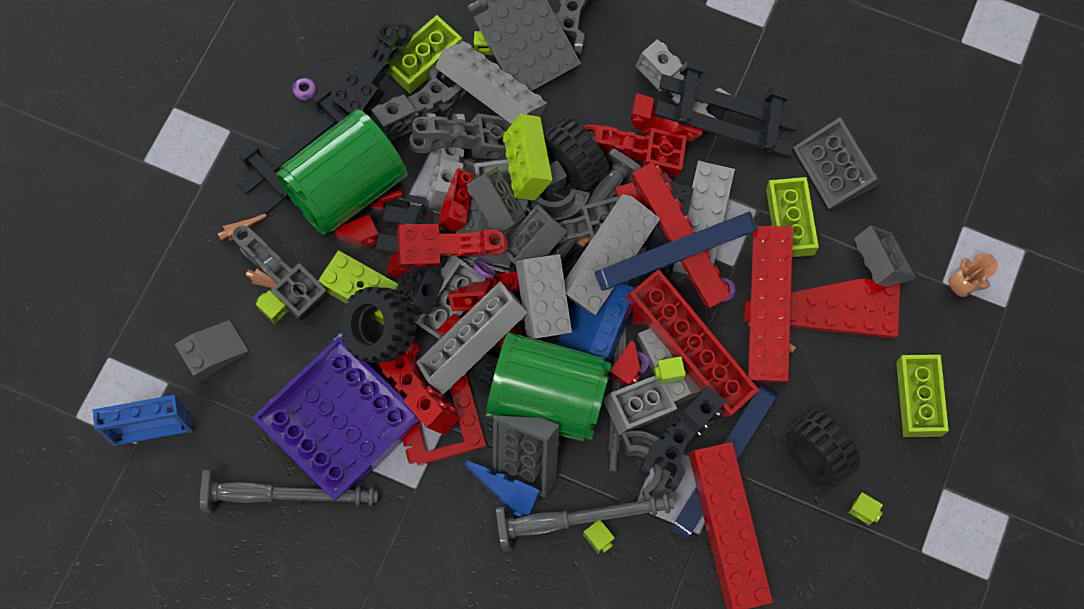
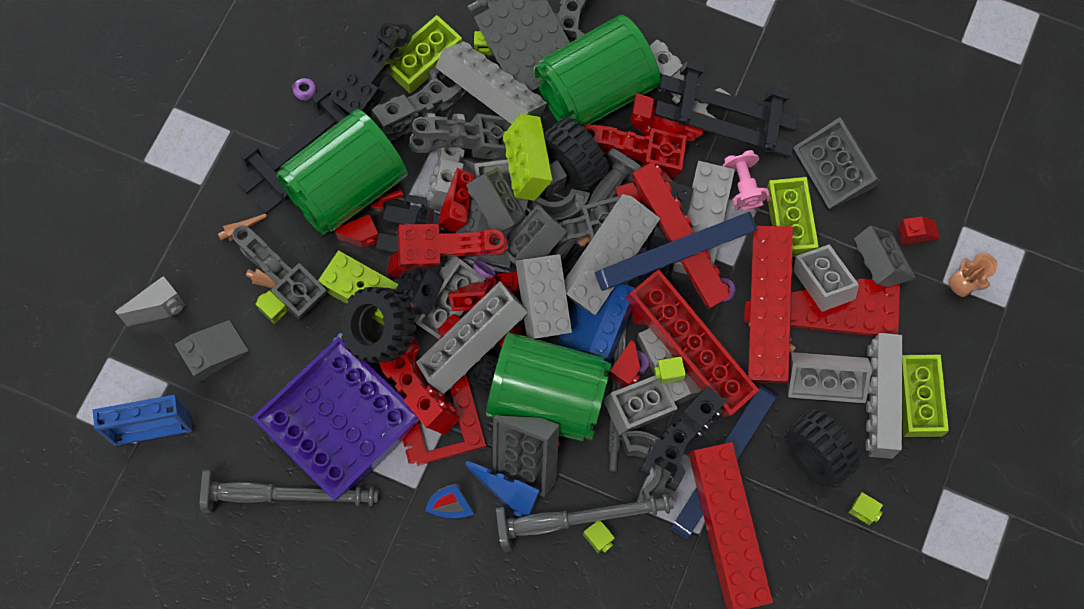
(152, 304): none -> light grey slope
(449, 503): none -> shield
(598, 72): none -> green container
(750, 195): none -> bright pink piece
(825, 277): none -> light grey brick
(829, 377): none -> light grey slope
(885, 396): none -> light grey brick
(918, 230): none -> red slope

